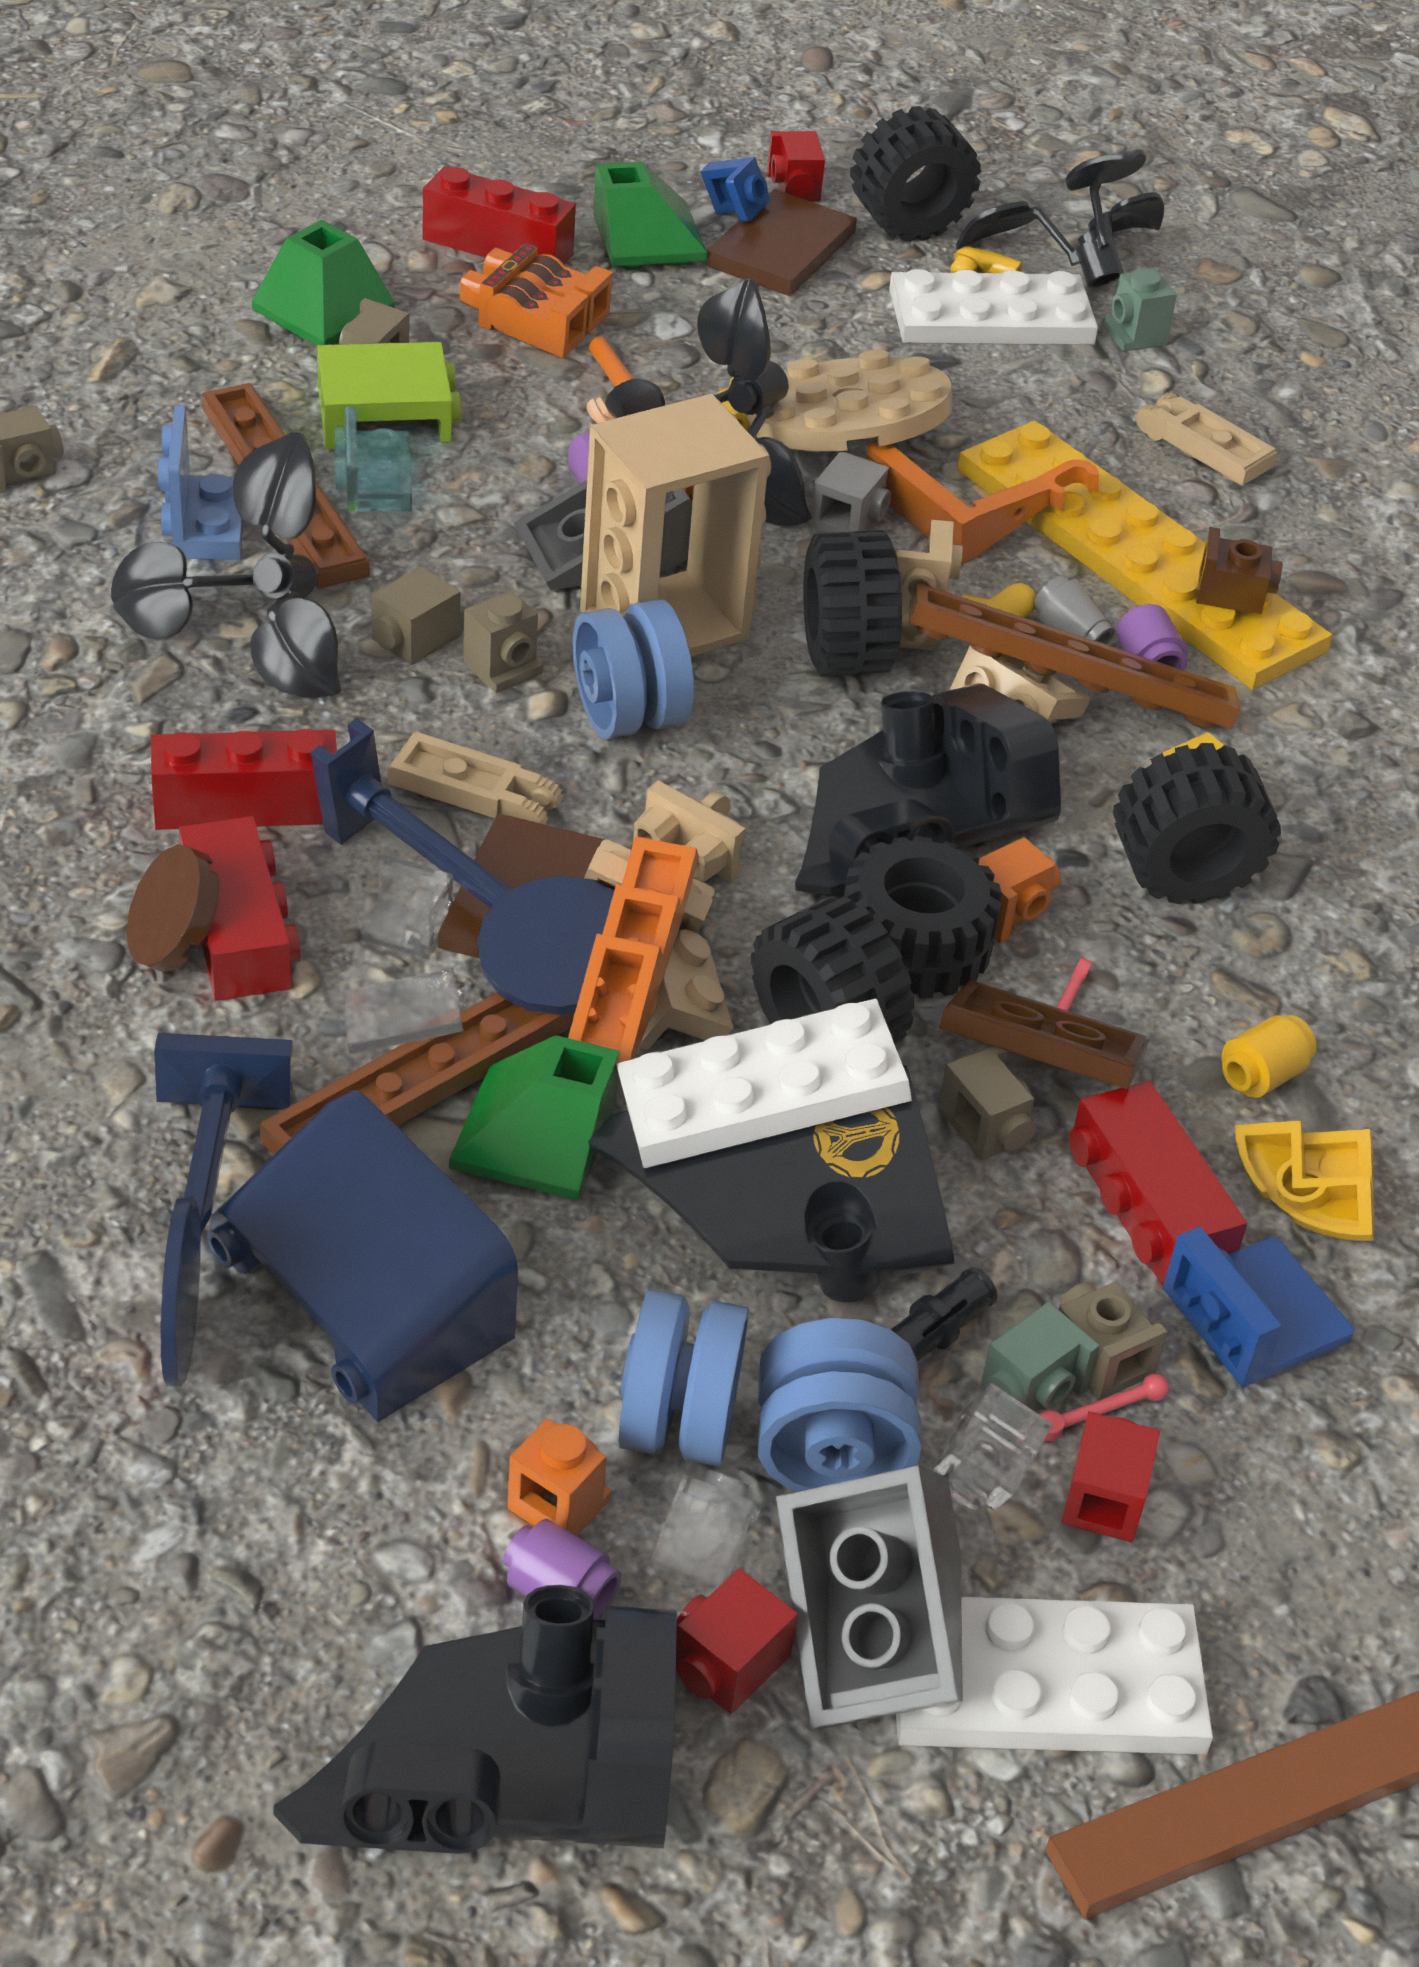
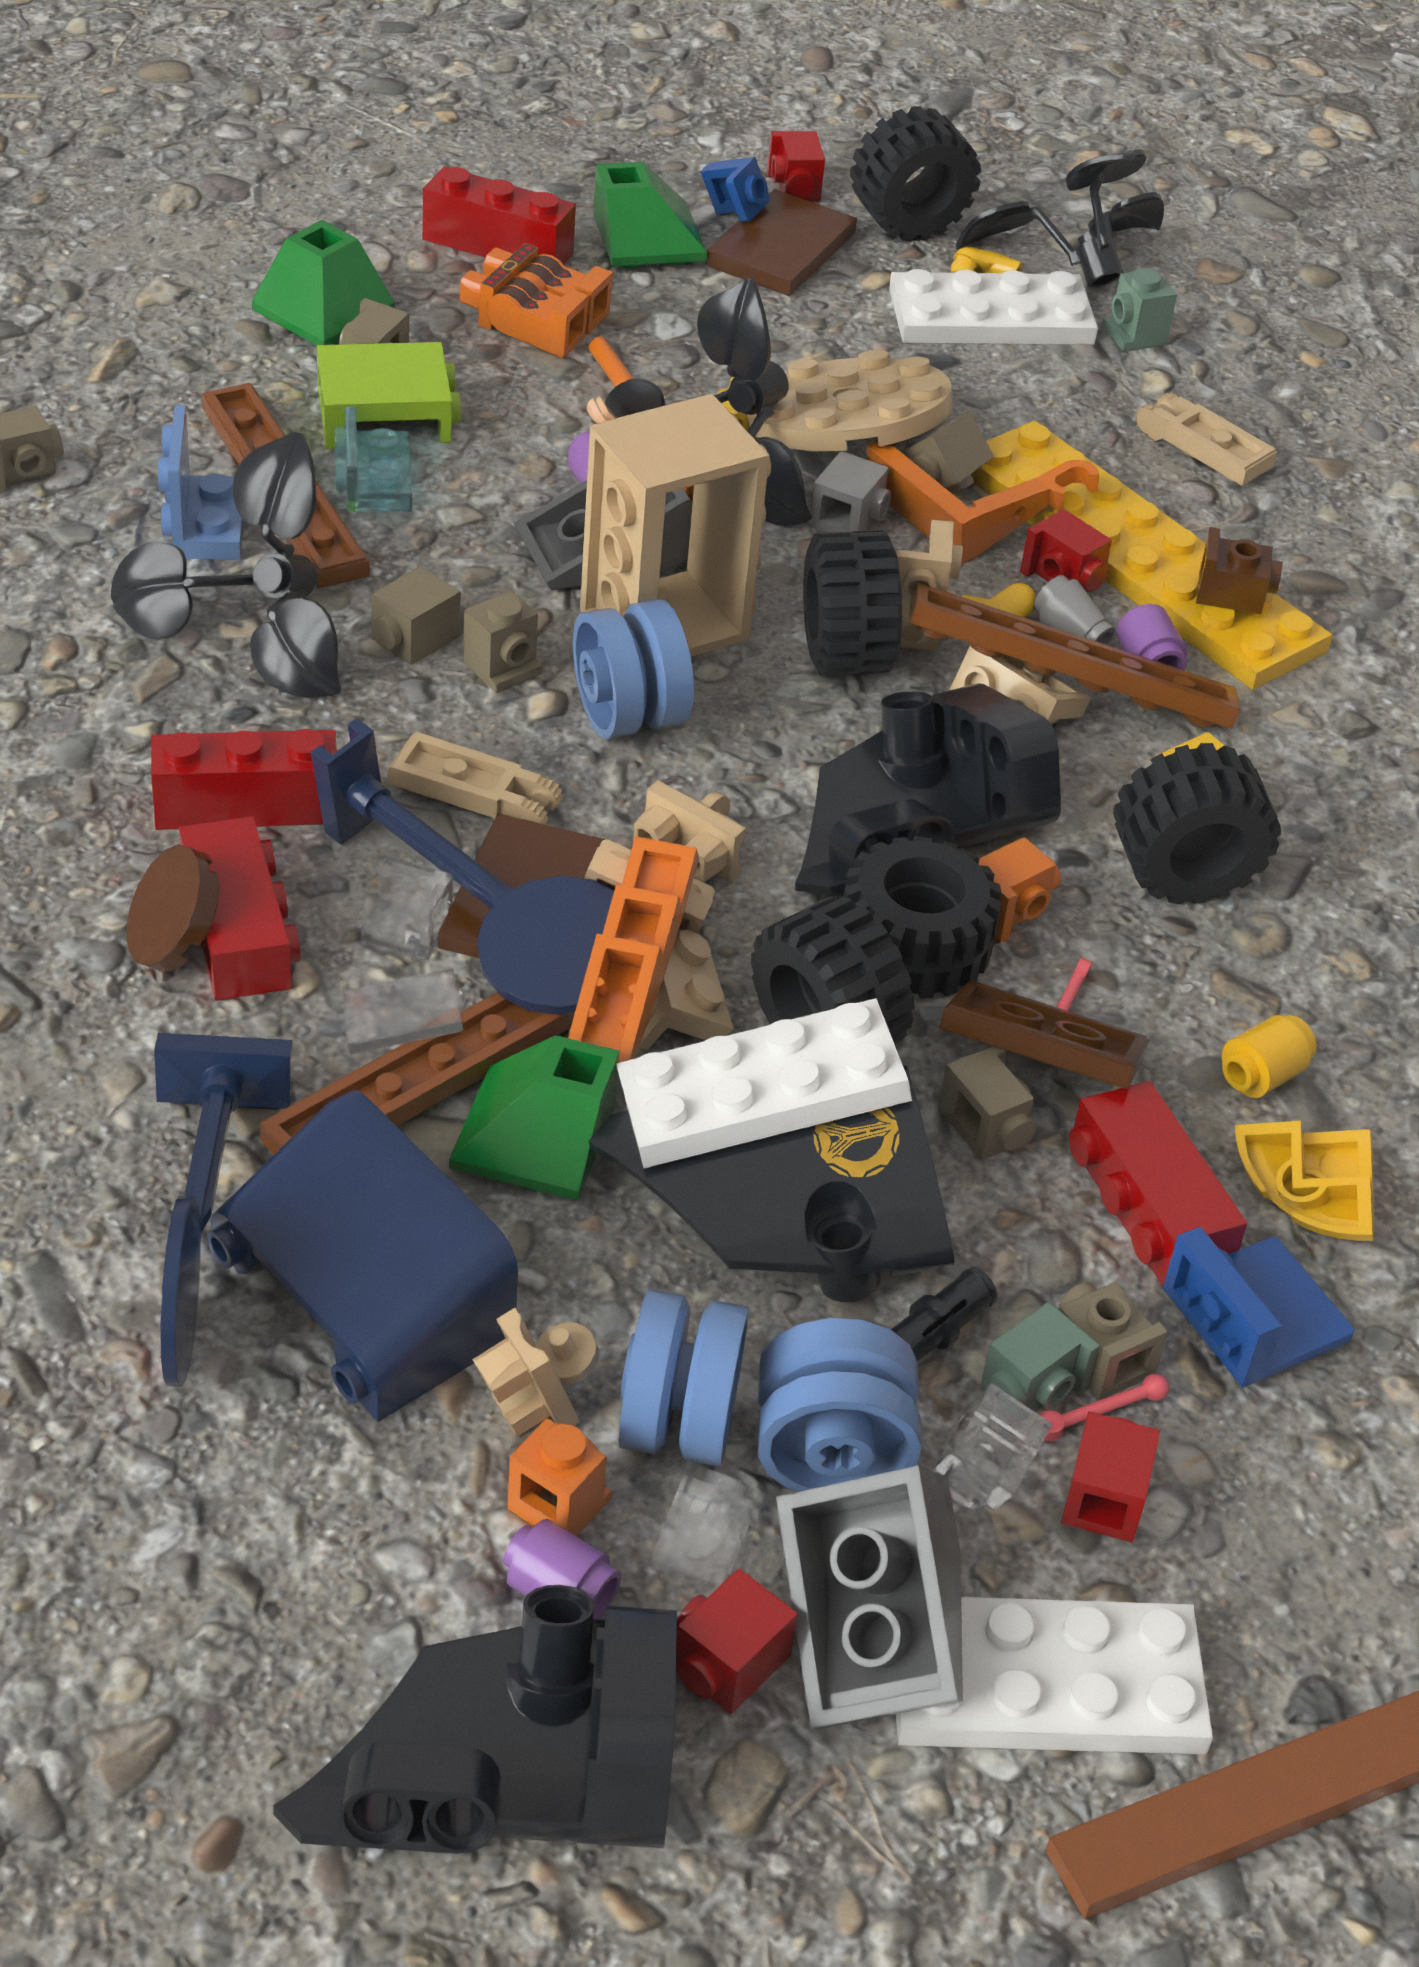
(530, 1377): none -> tan hips
(951, 452): none -> dark tan brick
(1066, 548): none -> red brick

